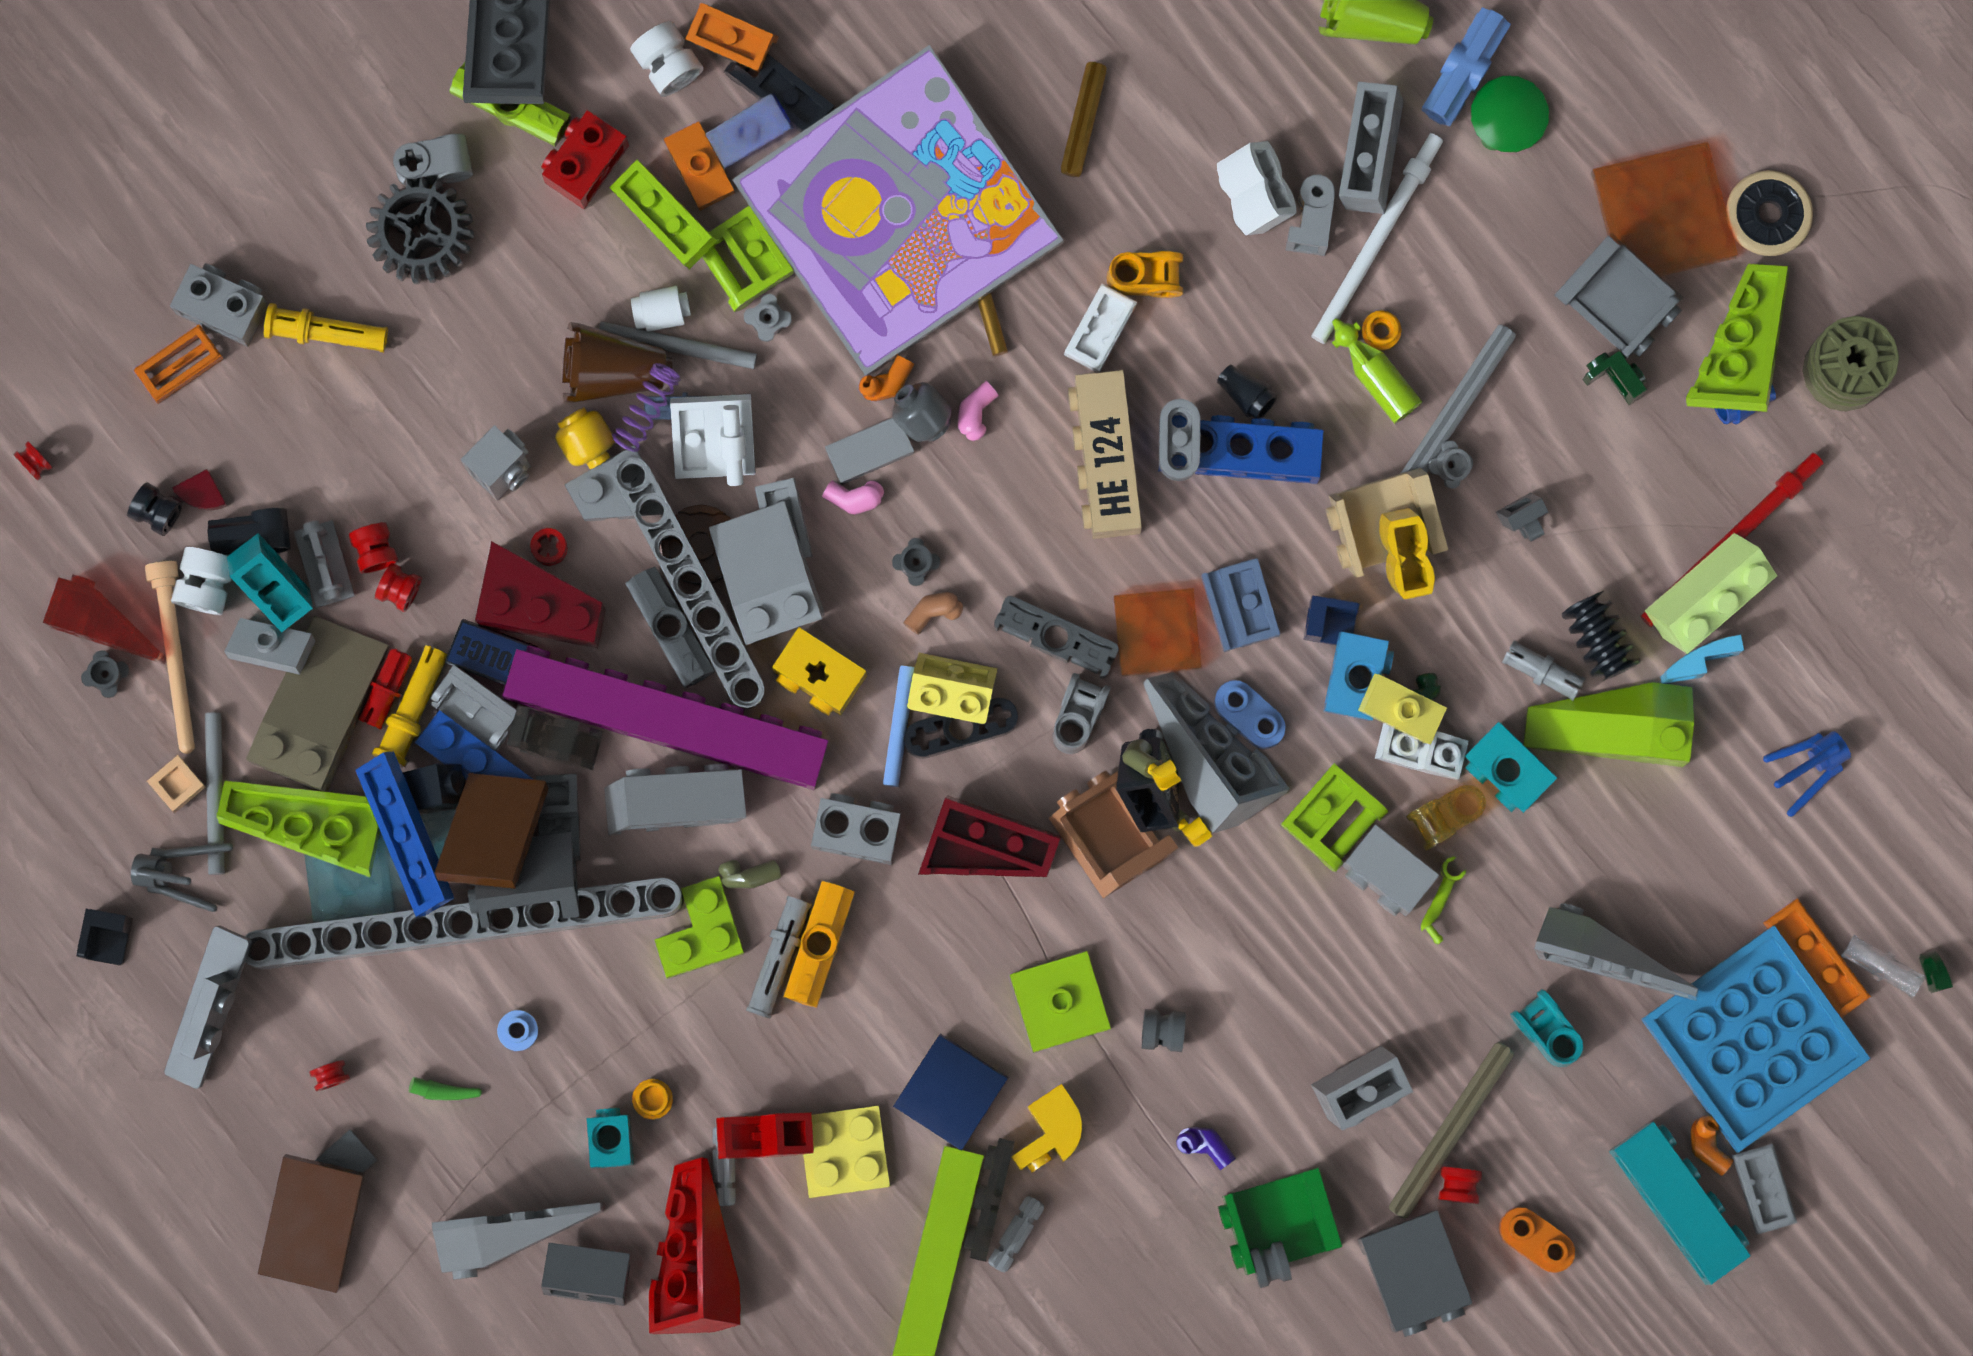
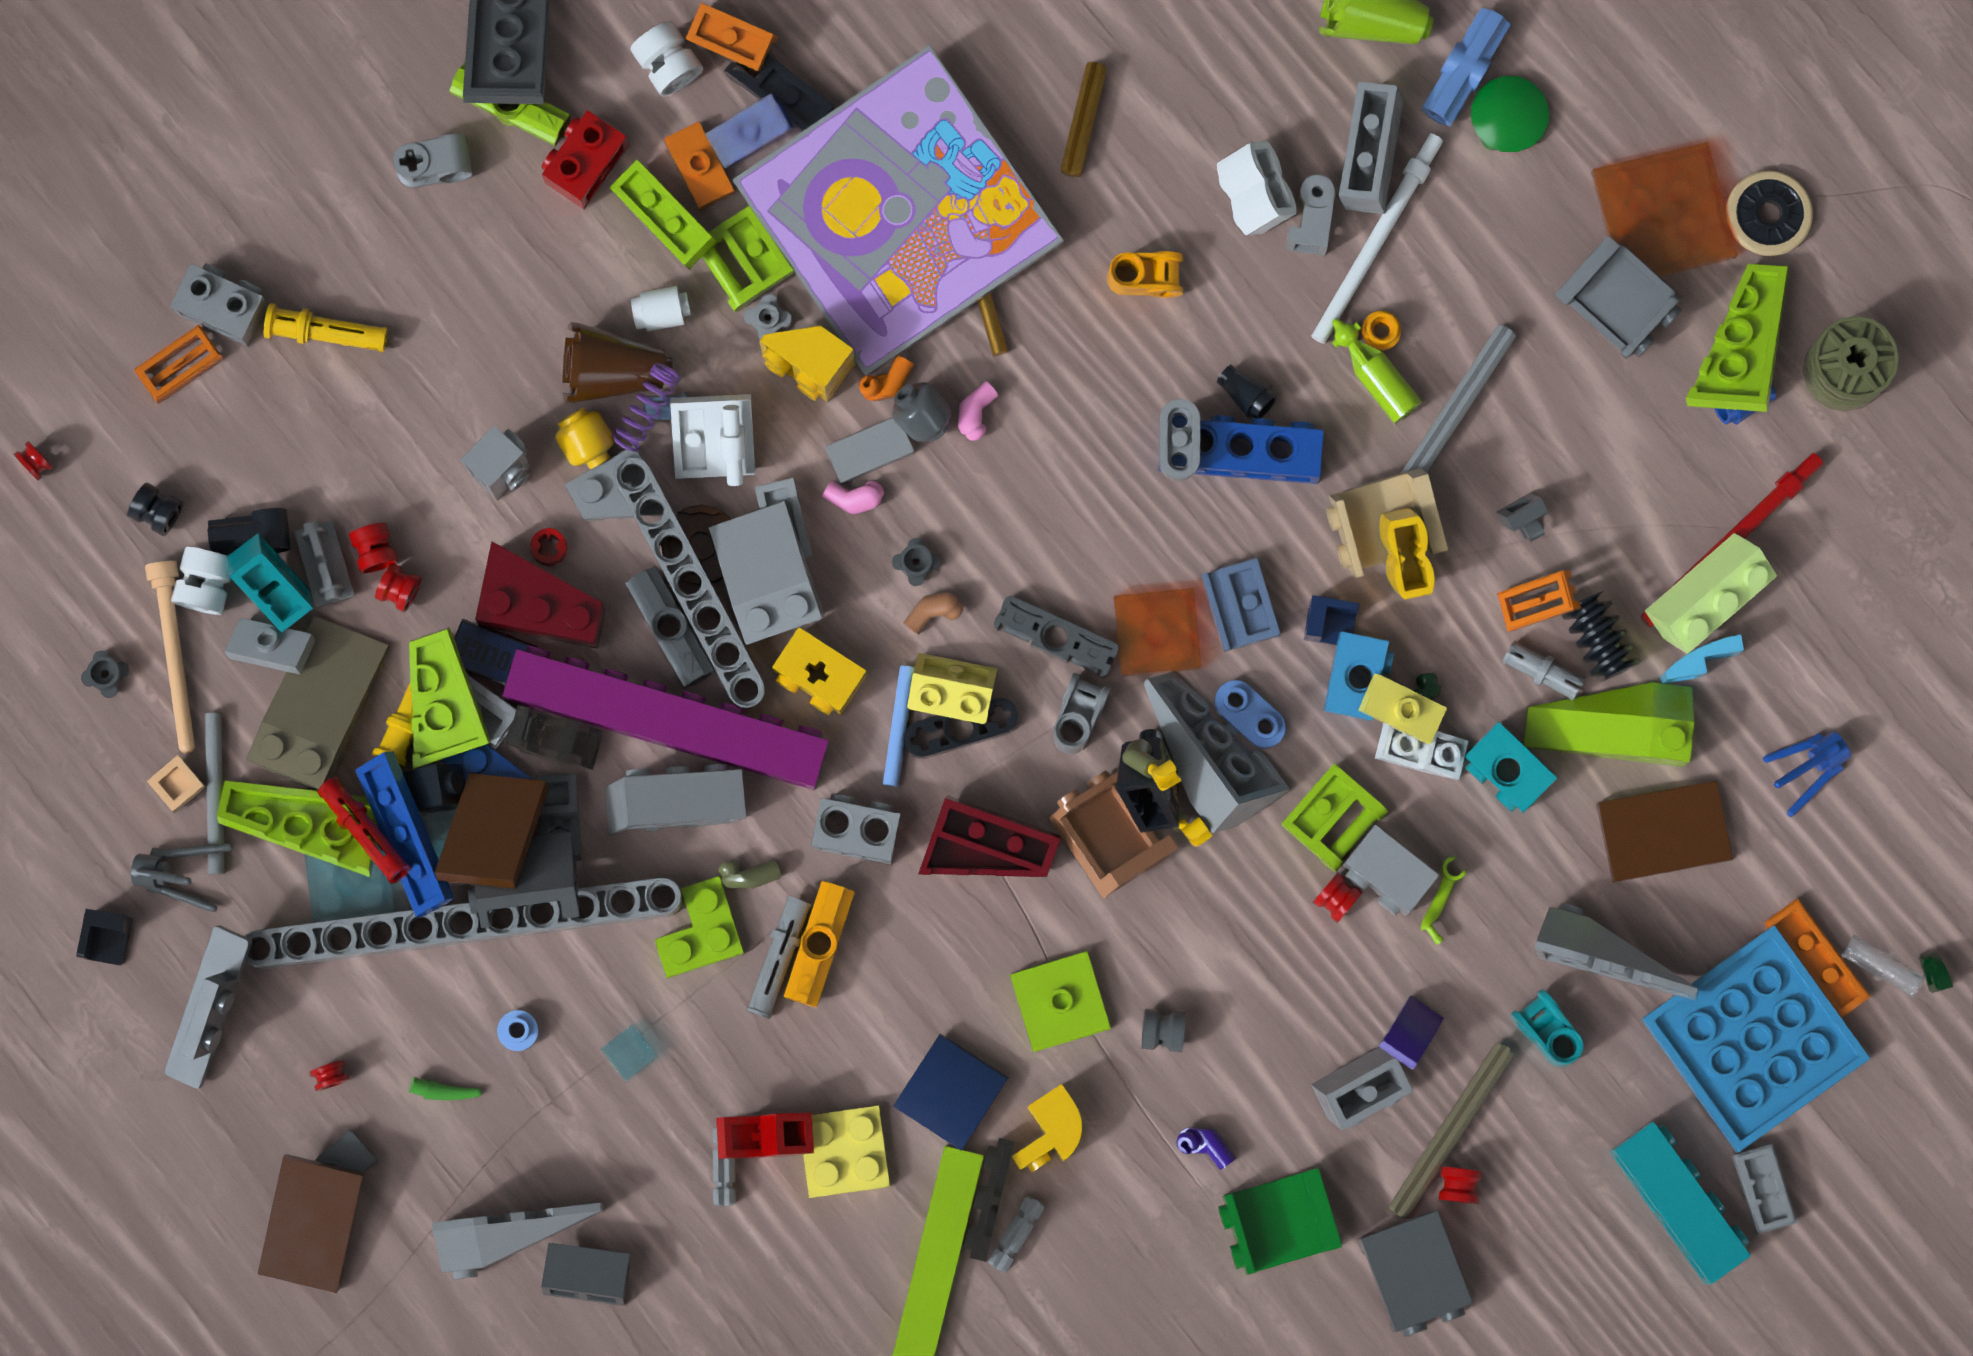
(90, 615): clear red slope -> none
(200, 492): dark red tile -> none
(335, 796): none -> red pin
(385, 688): red axle -> none
(415, 246): dark grey gear -> none
(443, 701): none -> lime wing
(620, 1155): teal brick -> none
(629, 1053): none -> clear light blue tile
(652, 1099): light orange plate -> none
(685, 346): light grey bar -> none
(697, 1270): red wedge -> none
(810, 357): none -> yellow slope
(1100, 328): white plate -> none
(1107, 455): tan brick -> none
(1270, 1264): dark grey wheel -> none
(1337, 897): none -> red wheel
(1411, 1032): none -> dark purple slope
(1445, 816): clear yellow piece -> none
(1461, 464): light grey plate -> none
(1537, 1240): orange plate -> none
(1565, 592): none -> orange tile
(1625, 377): dark green bracket -> none
(1664, 831): none -> reddish brown tile
(1705, 1145): orange arm -> none

